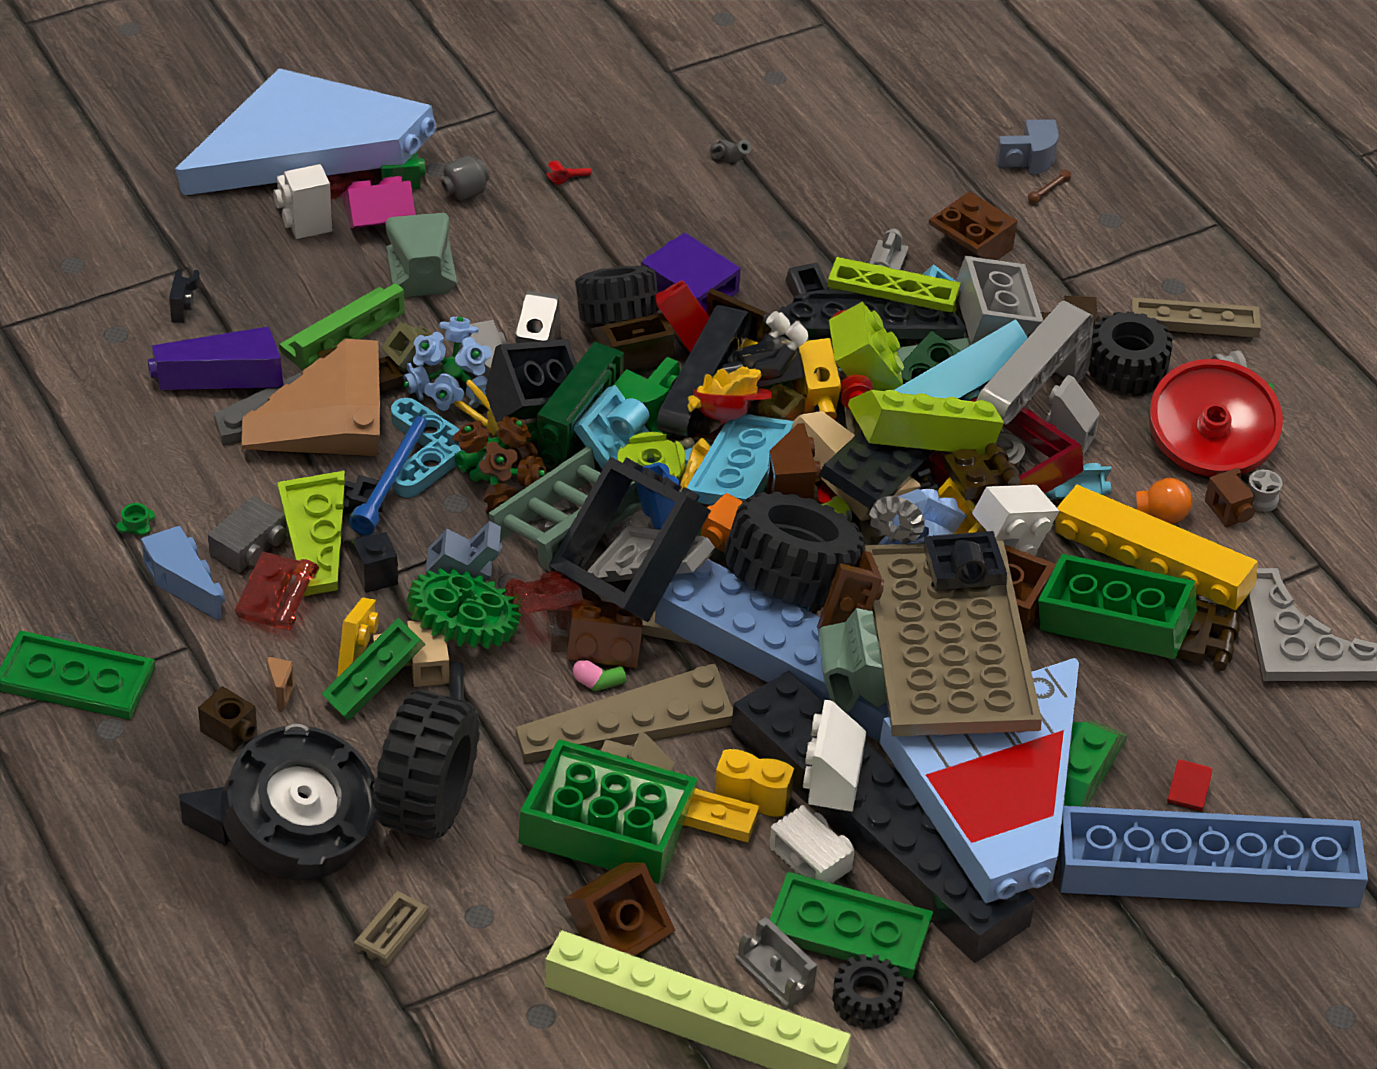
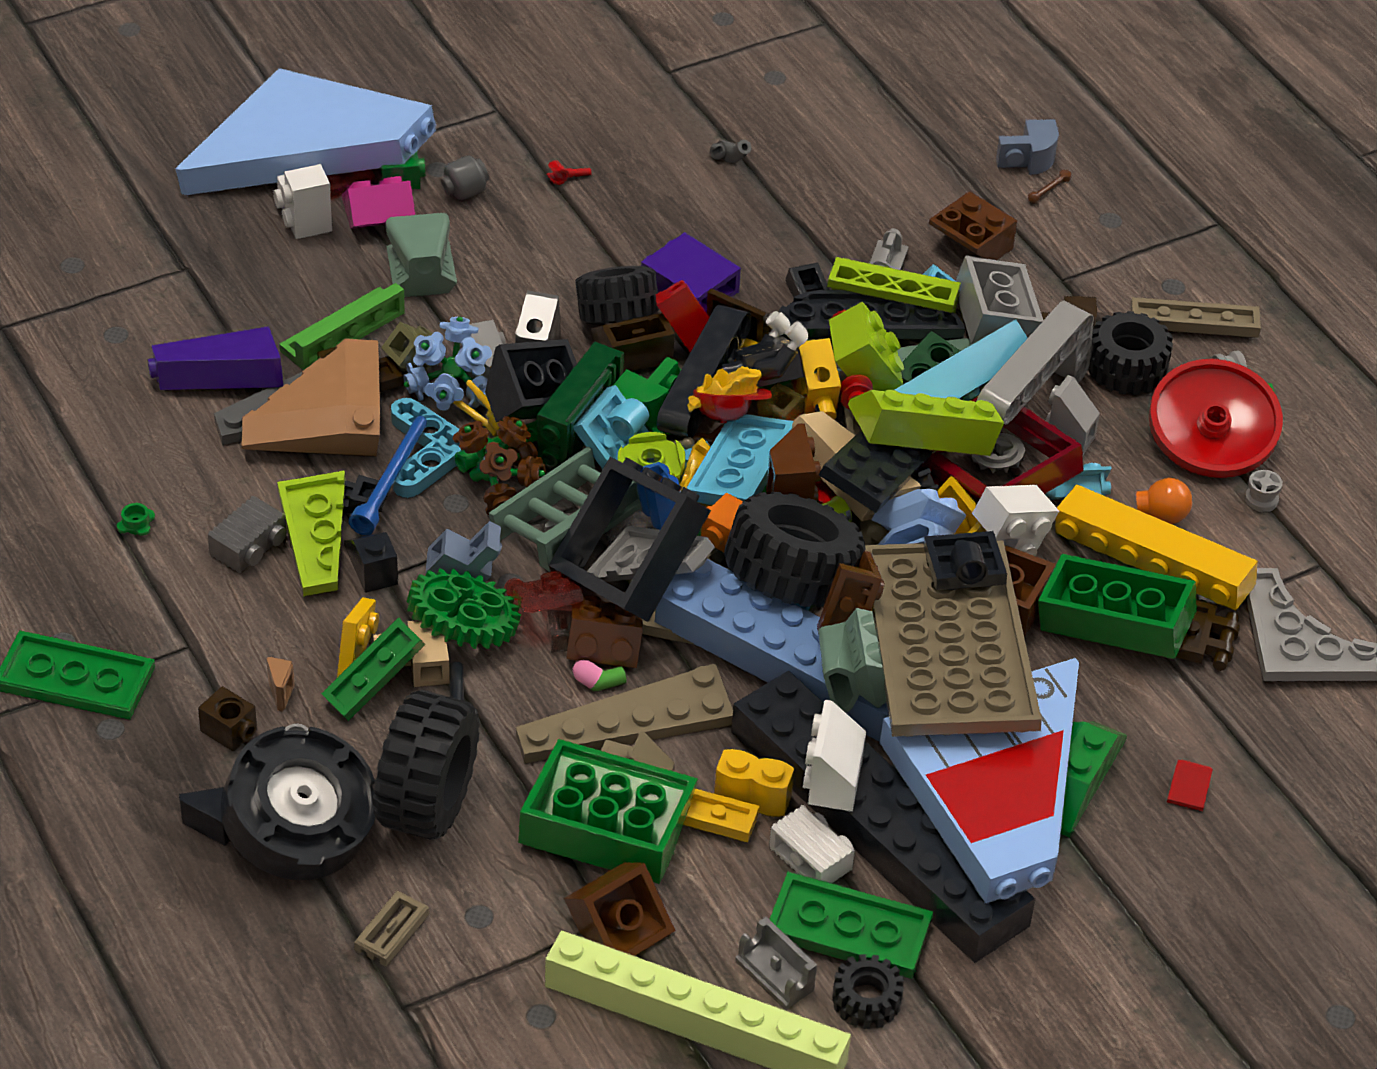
(178, 570): medium blue slope -> none
(182, 295): black plate -> none
(268, 586): clear red plate -> none
(910, 519): light grey gear -> none
(975, 472): dark brown plate -> none
(1211, 856): medium blue brick -> none
(1230, 498): reddish brown brick -> none

